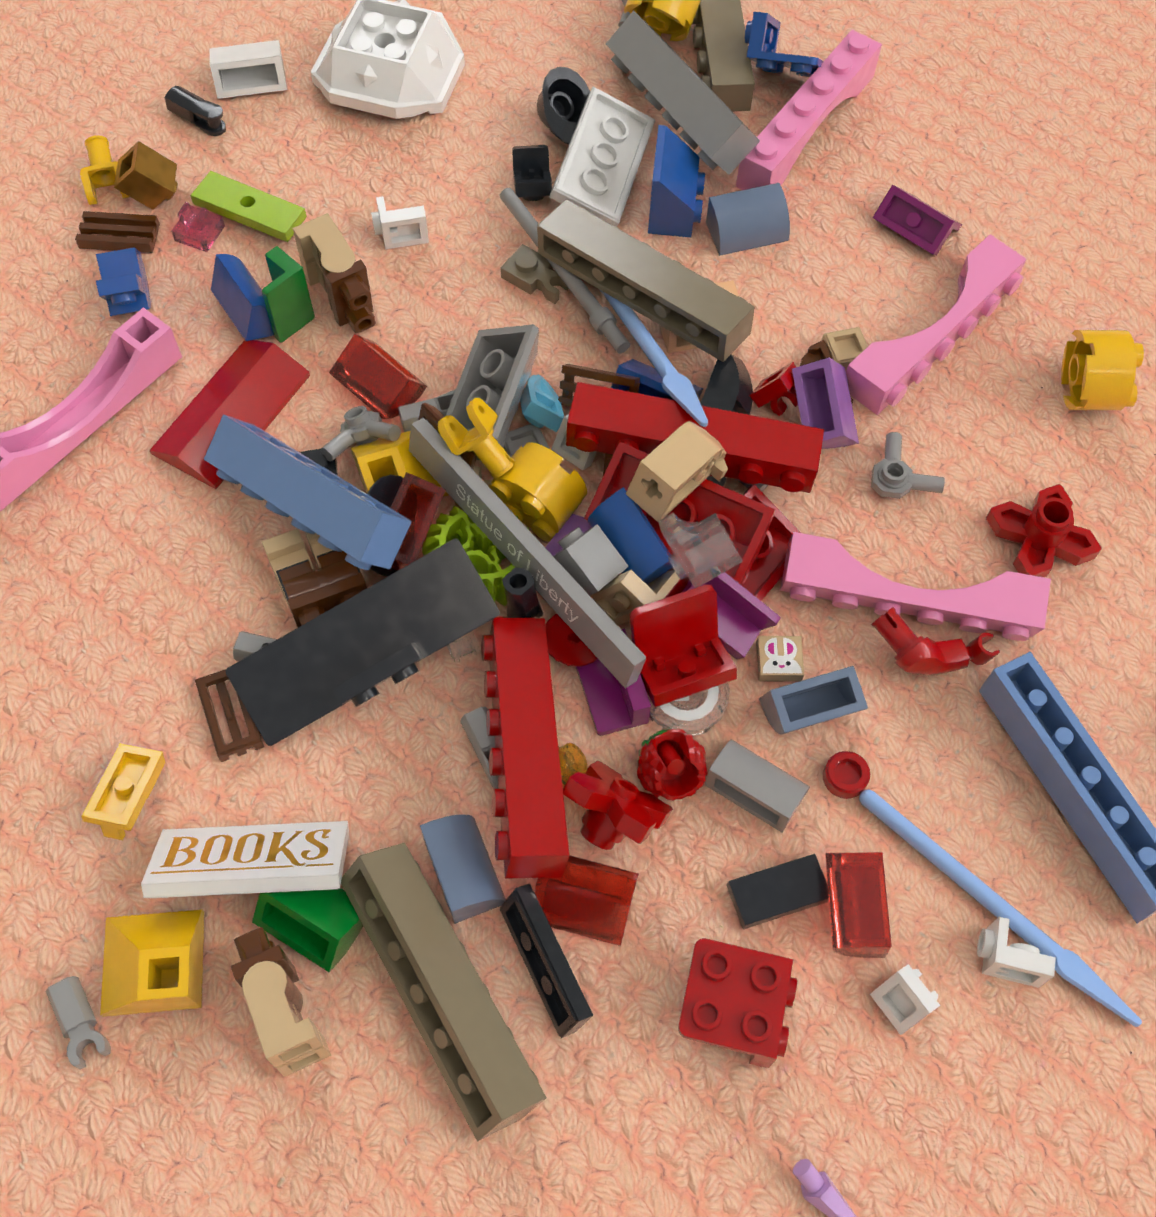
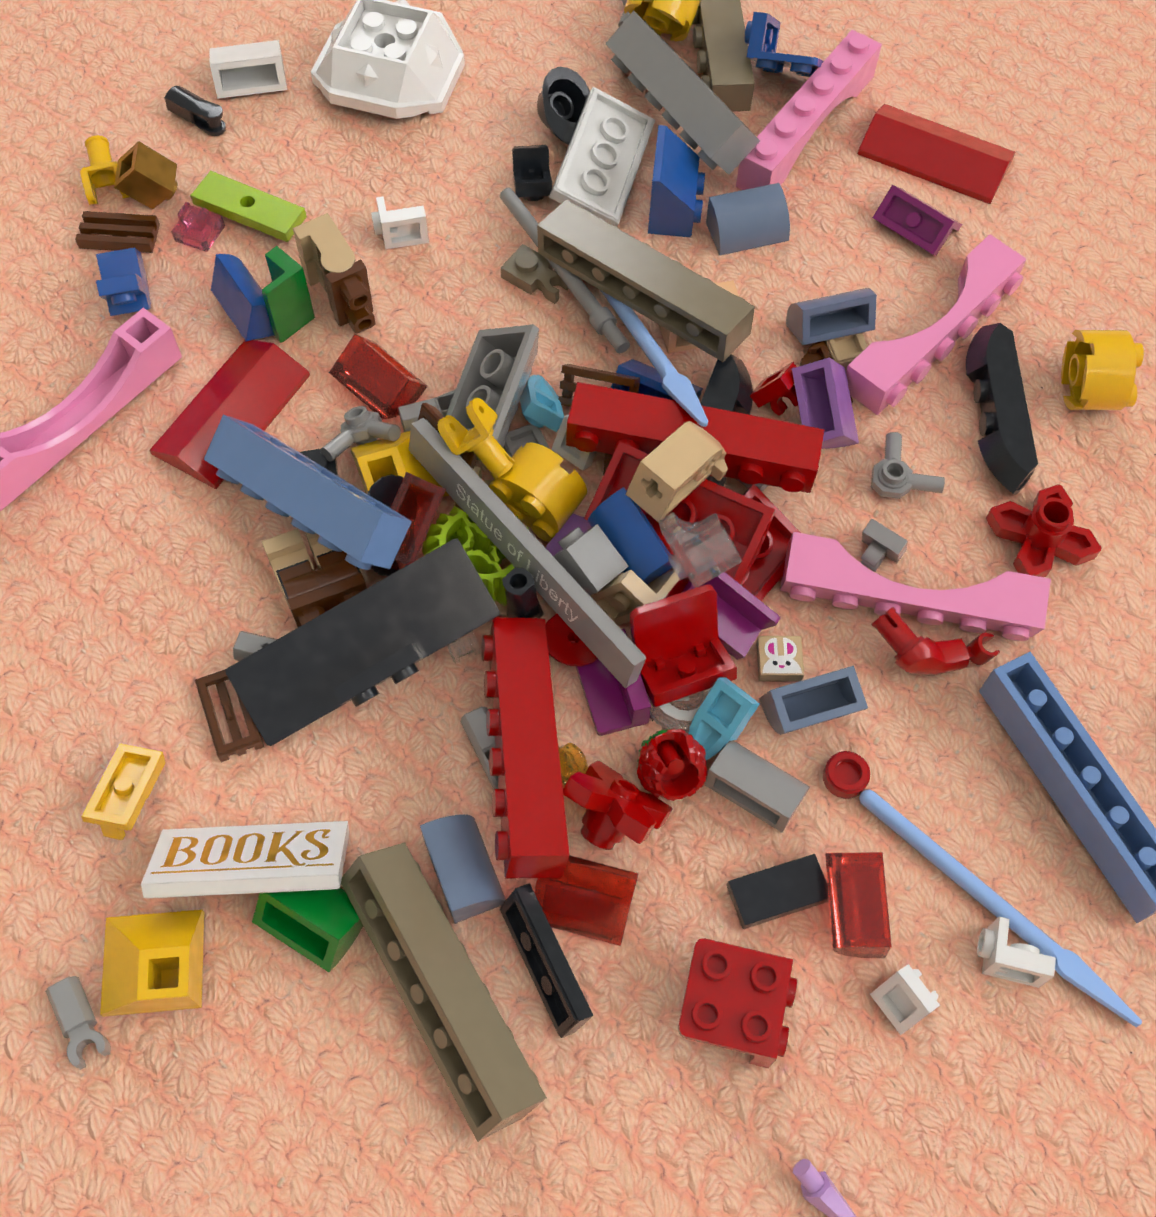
(276, 1004): tan hips -> none
(722, 716): none -> medium azure plate
(832, 316): none -> sand blue brick
(881, 544): none -> light grey tile
(936, 153): none -> red slope
(1004, 412): none -> black brick

